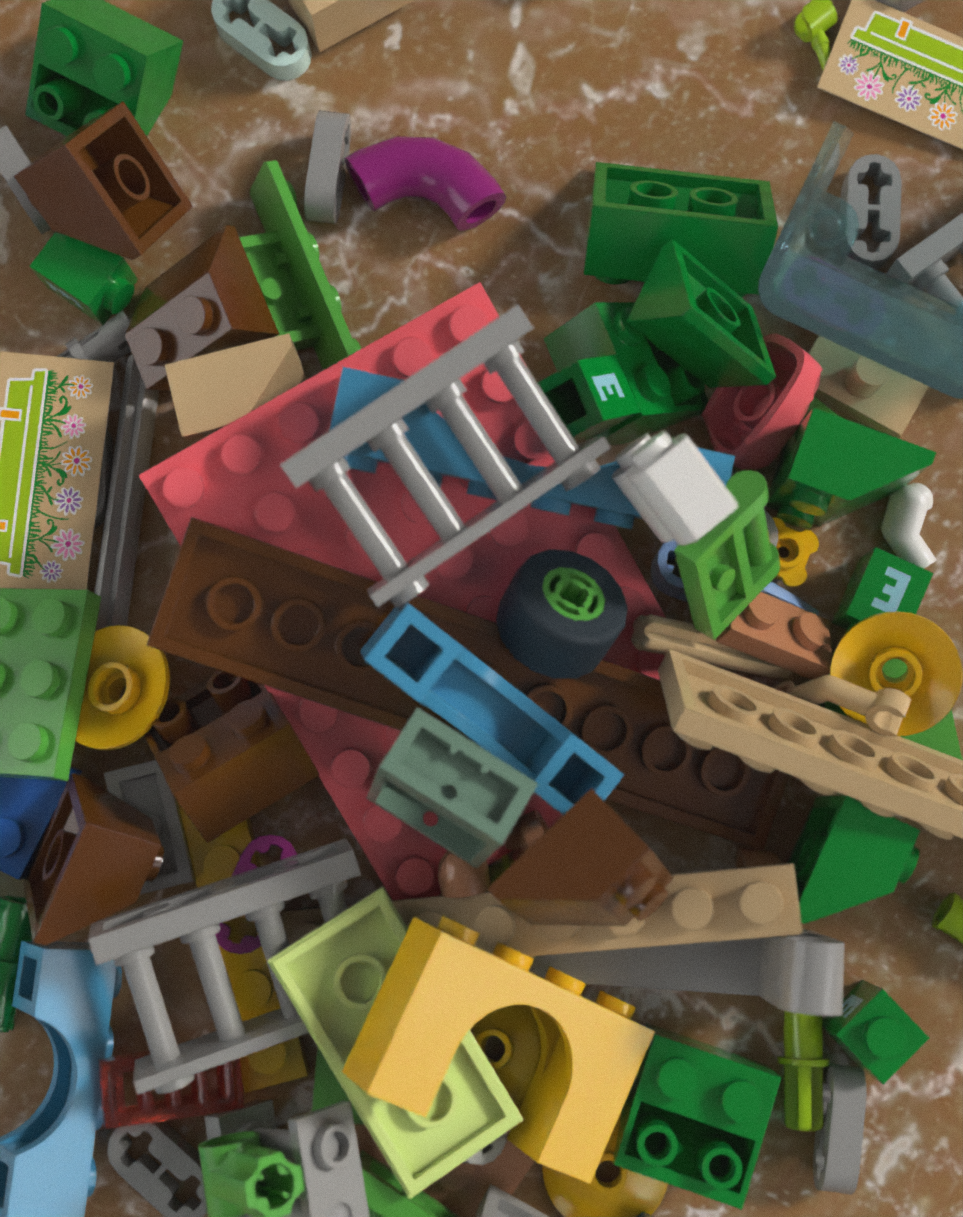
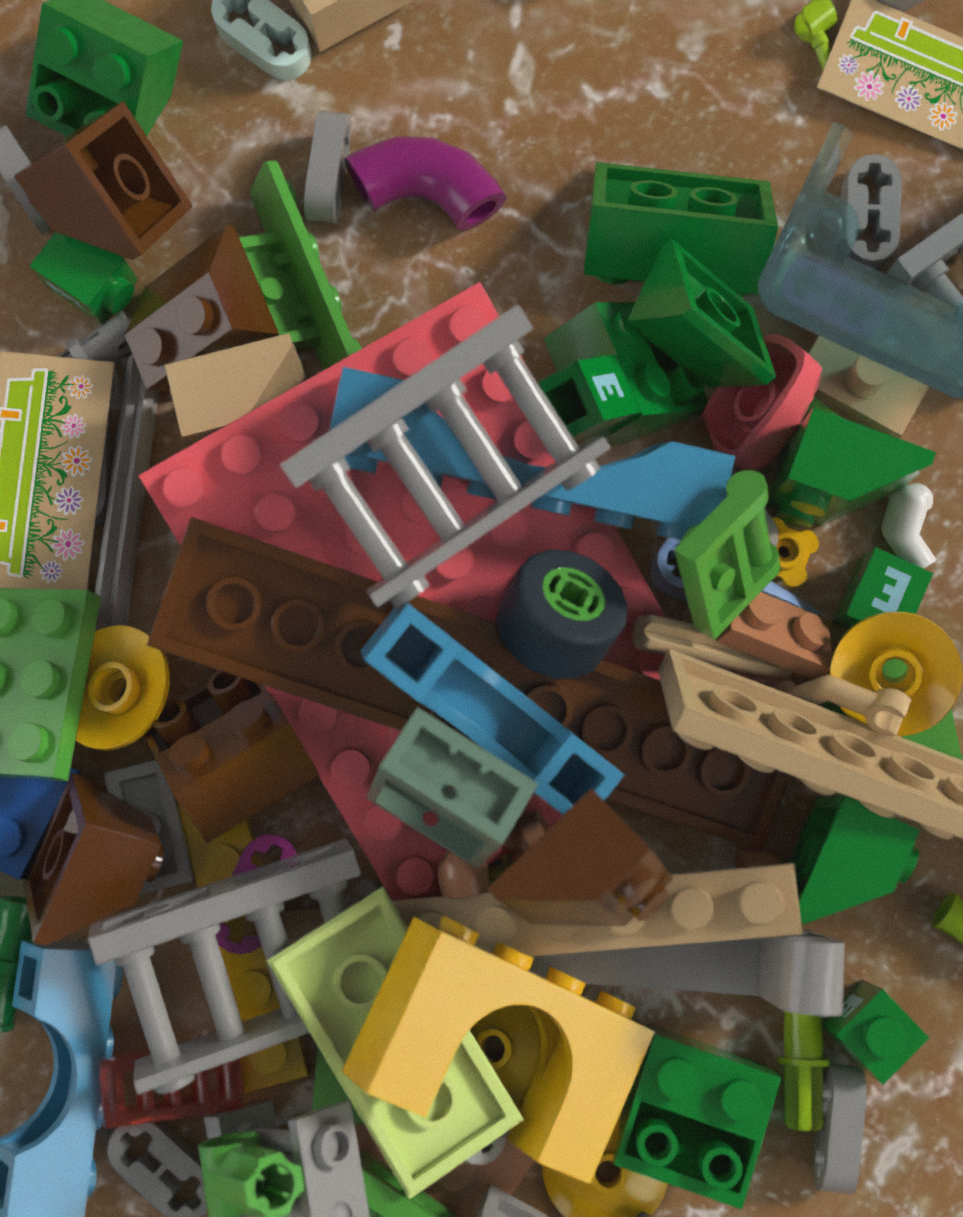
(672, 487): white brick -> none

